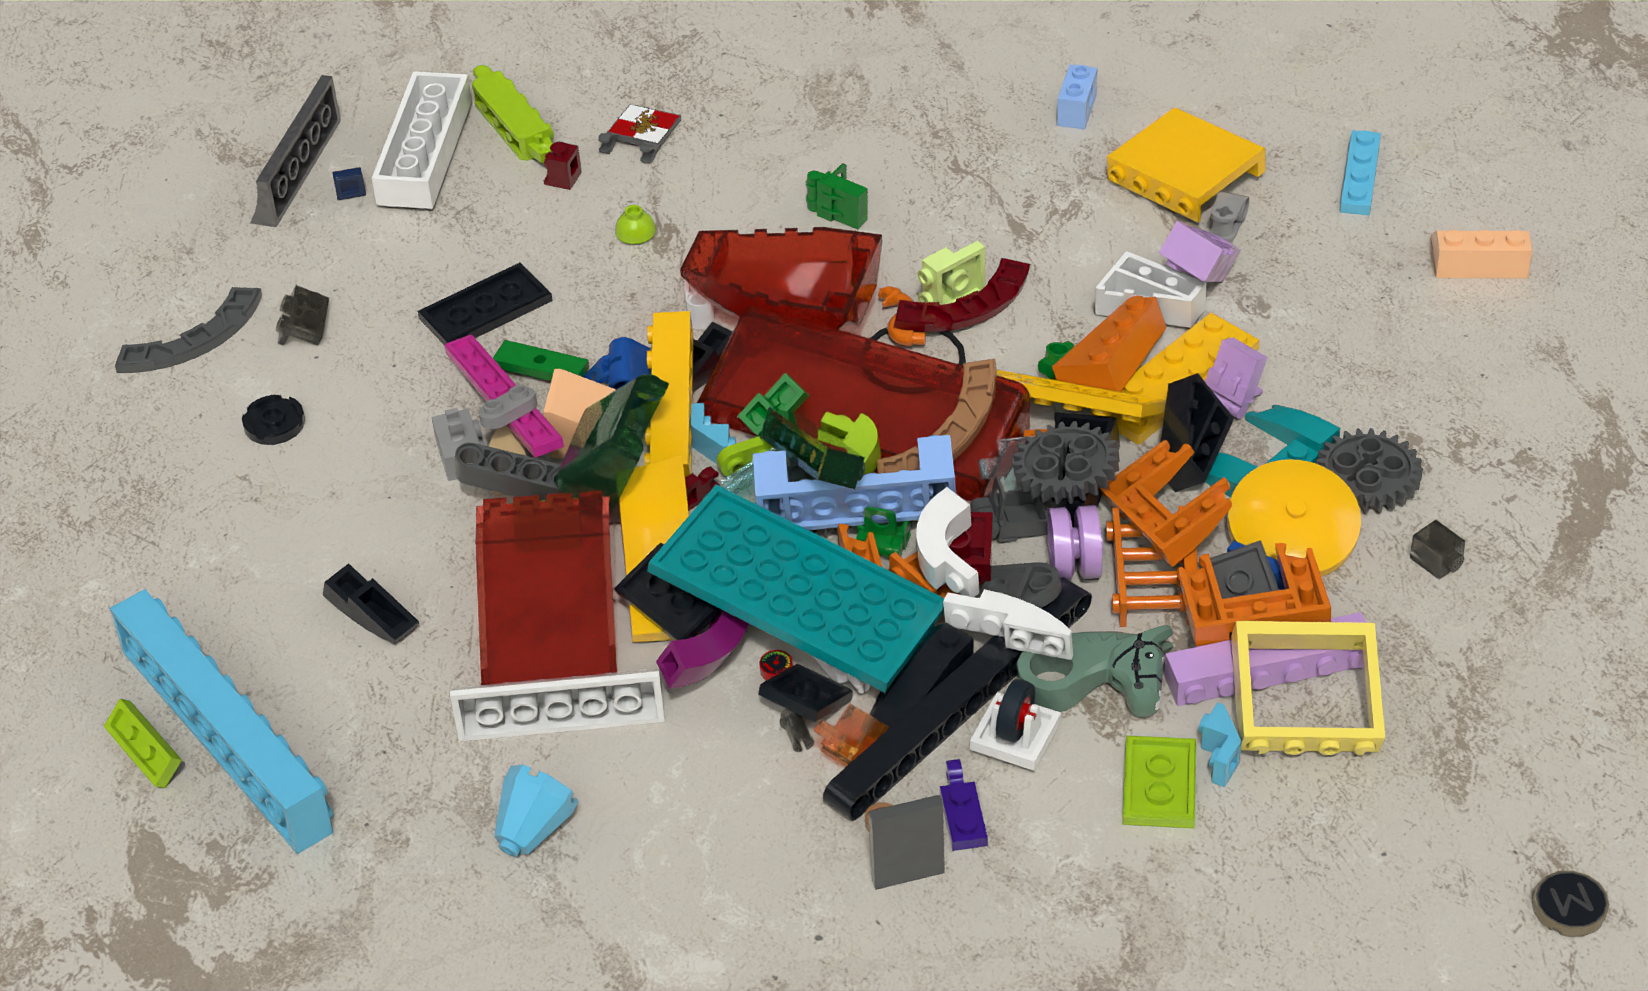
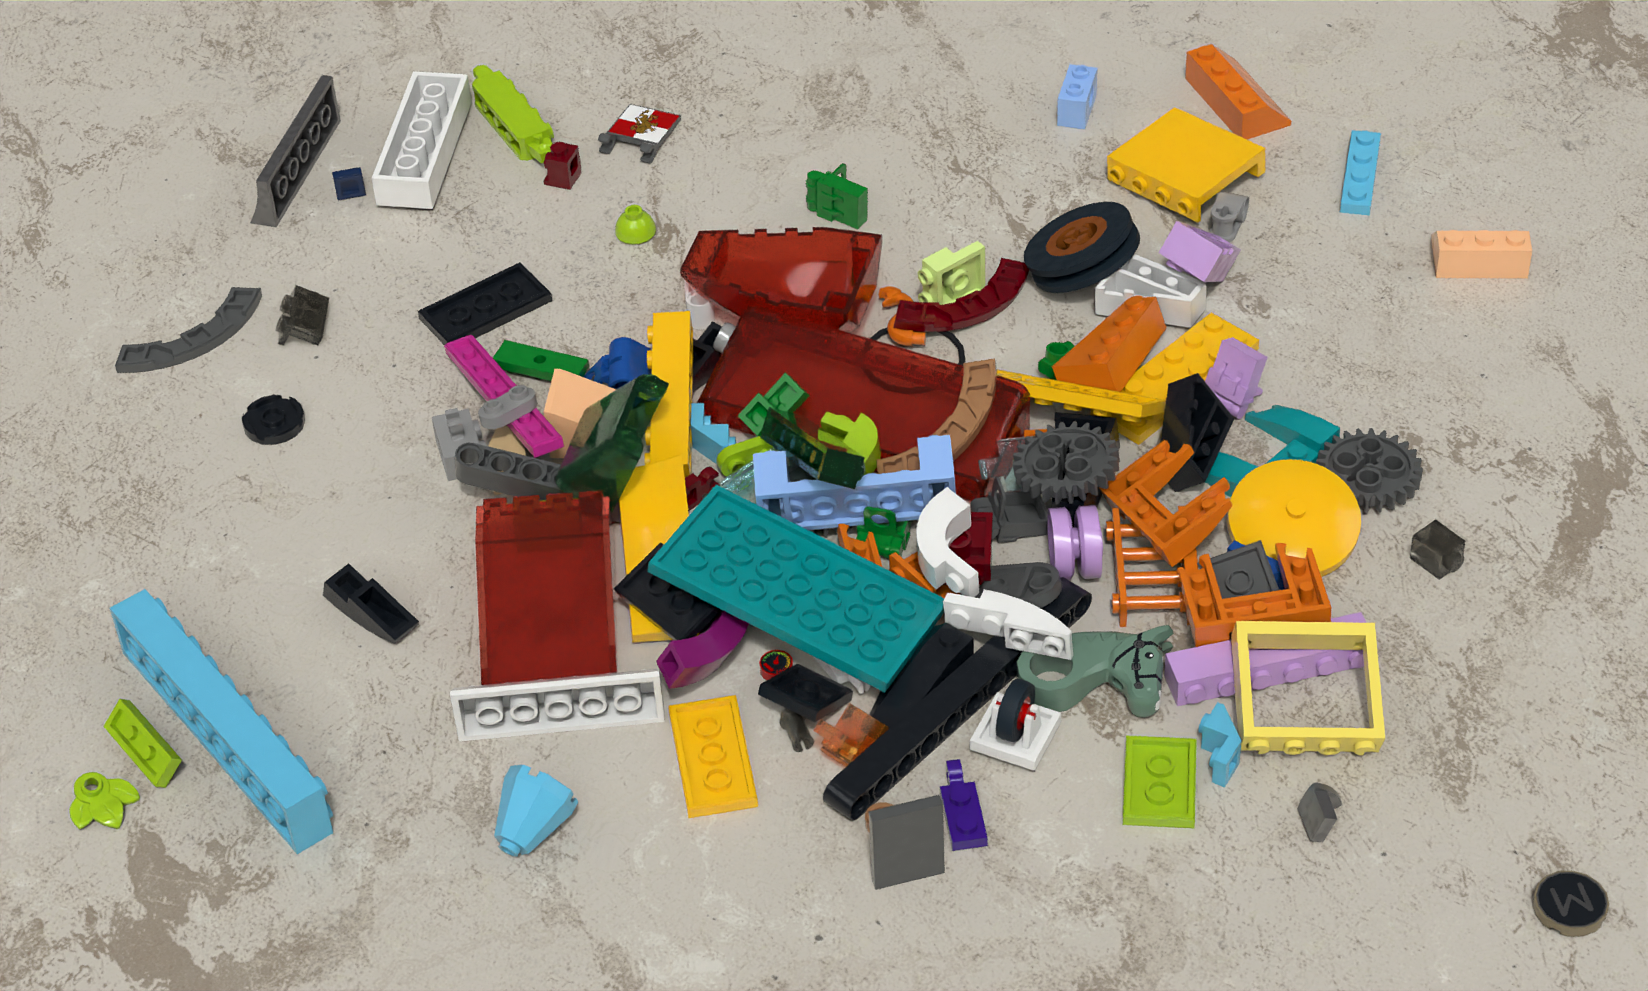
(103, 803): none -> lime plate
(712, 756): none -> yellow tile
(723, 337): none -> light grey tile
(1082, 247): none -> black wheel
(1233, 93): none -> orange slope
(1318, 810): none -> flat silver tile

